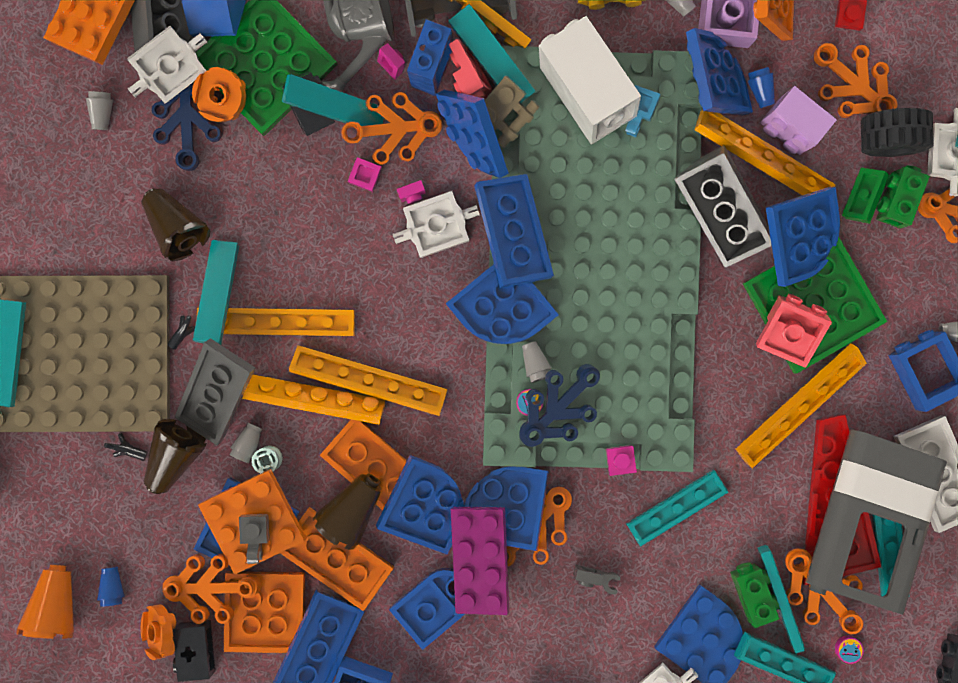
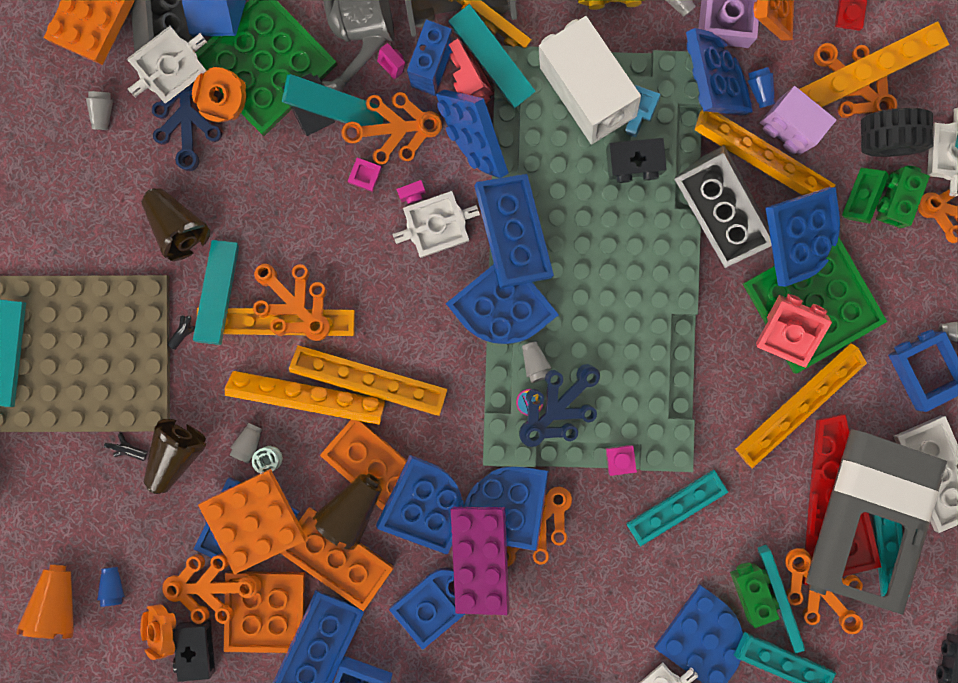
(214, 391): dark grey plate -> none
(254, 532): dark grey plate -> none
(294, 304): none -> orange plant
(501, 103): dark tan plate -> none
(590, 576): dark grey plate -> none
(648, 151): none -> black brick
(849, 649): tile -> none
(877, 65): none -> light orange plate

